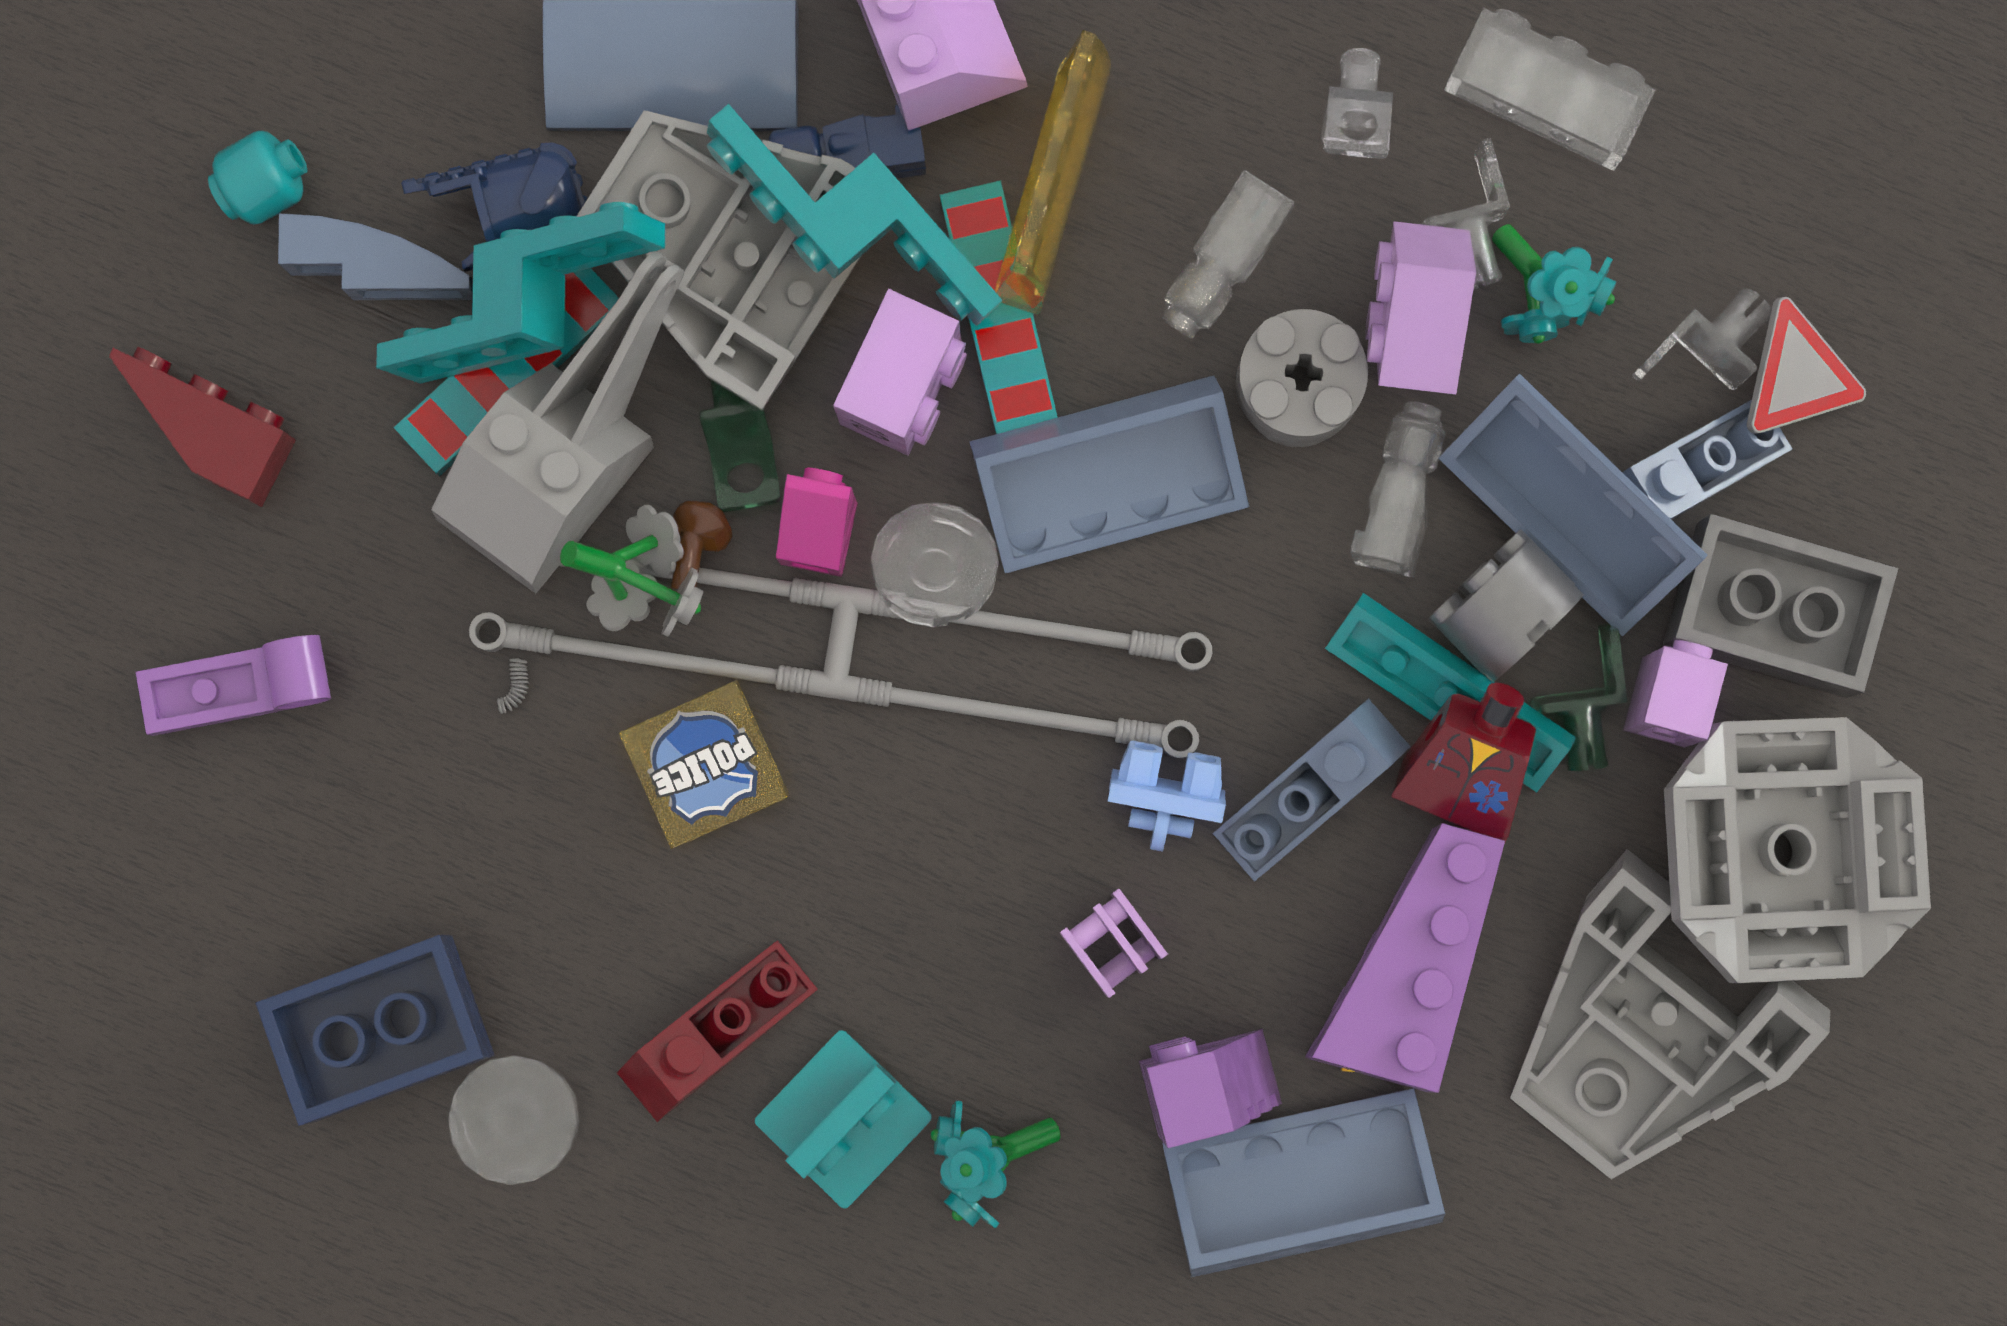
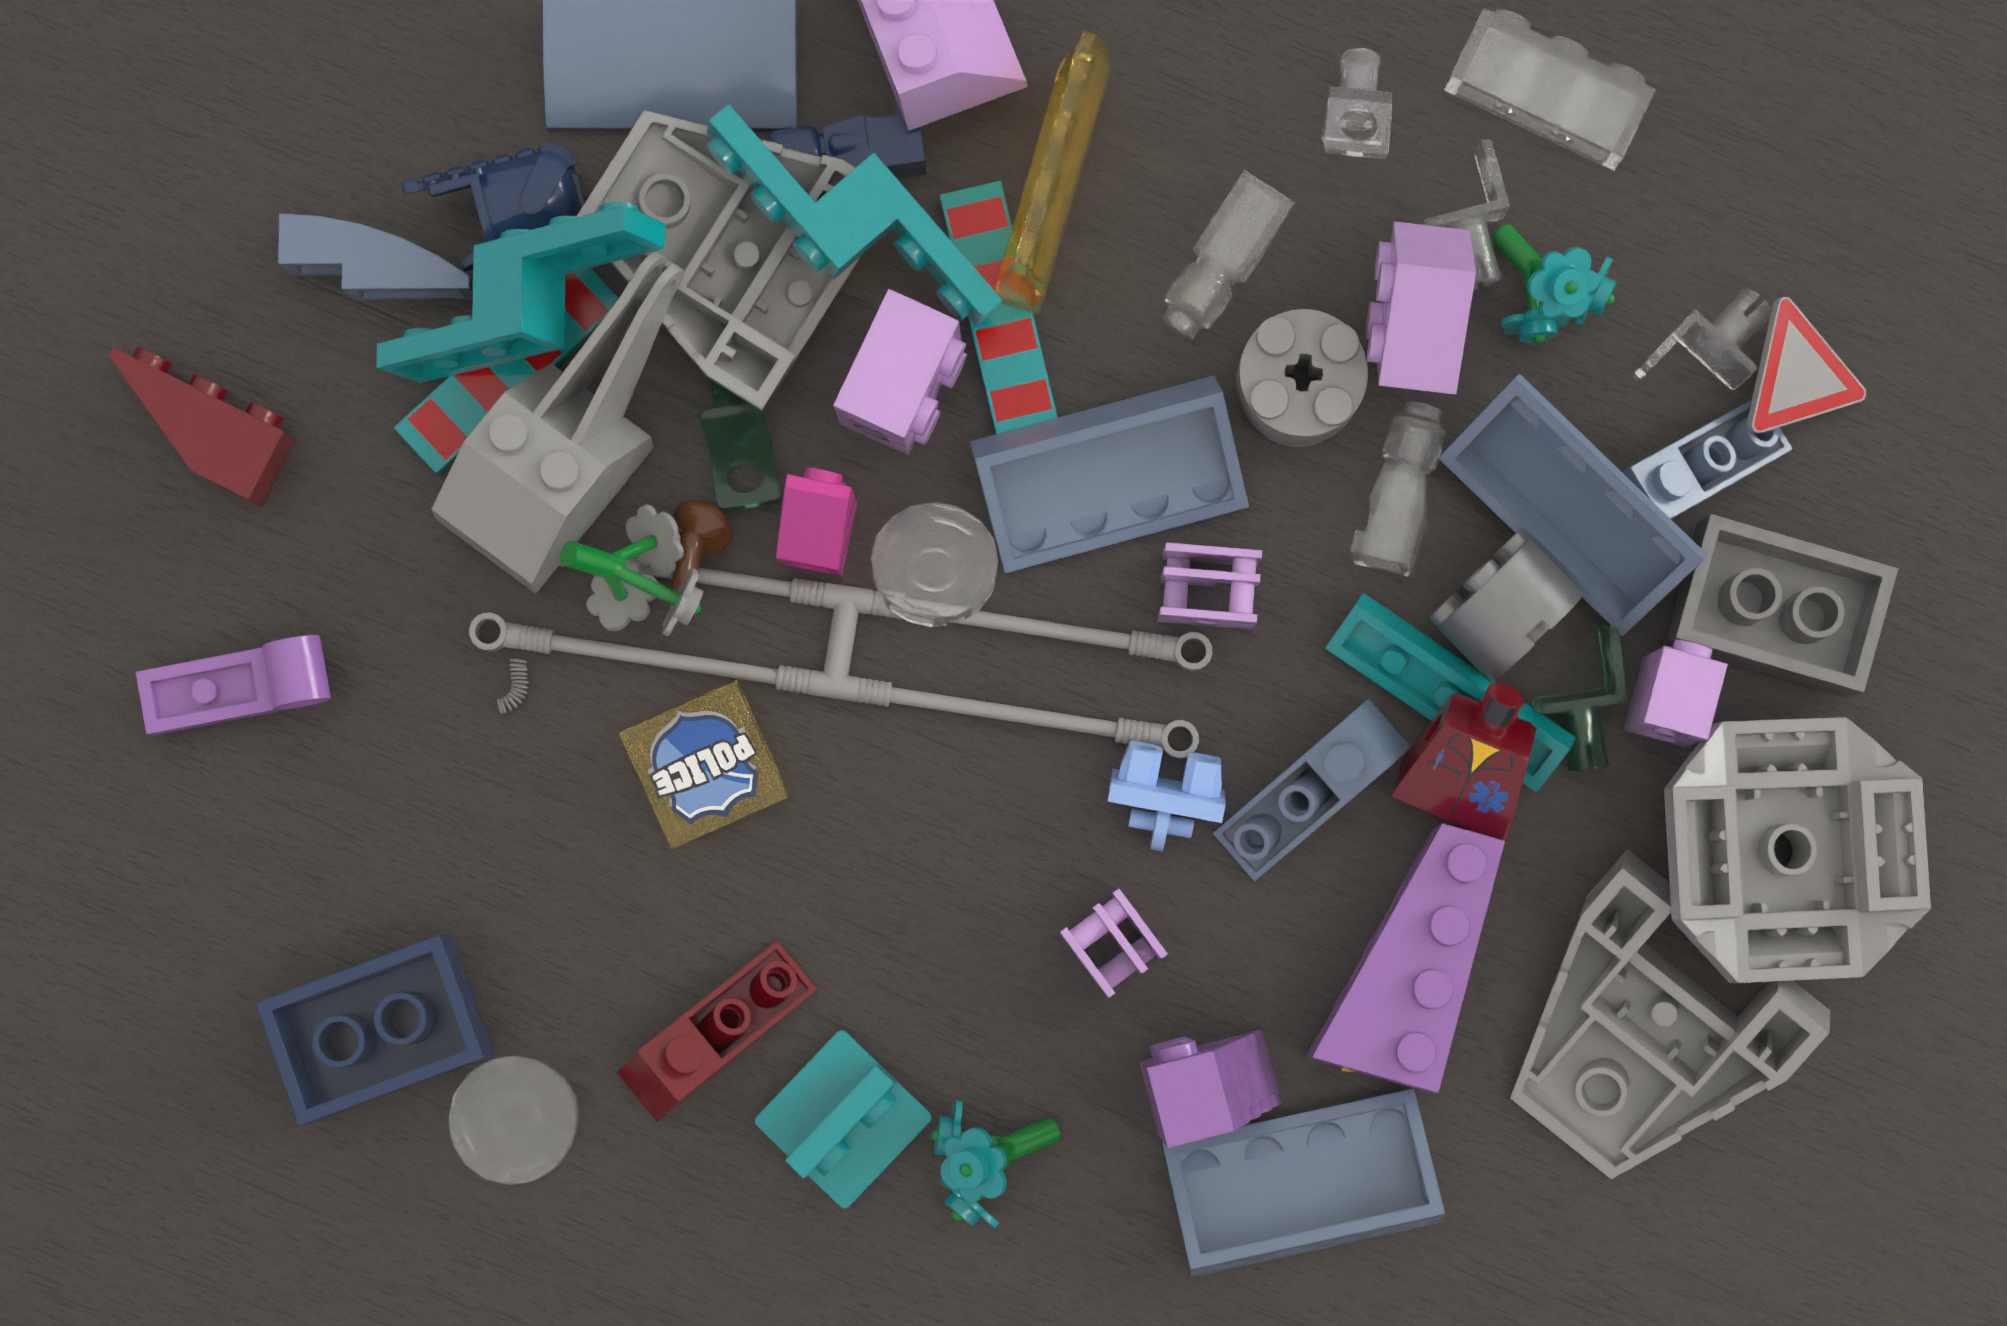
(257, 177): teal head -> none
(1178, 576): none -> lavender piece

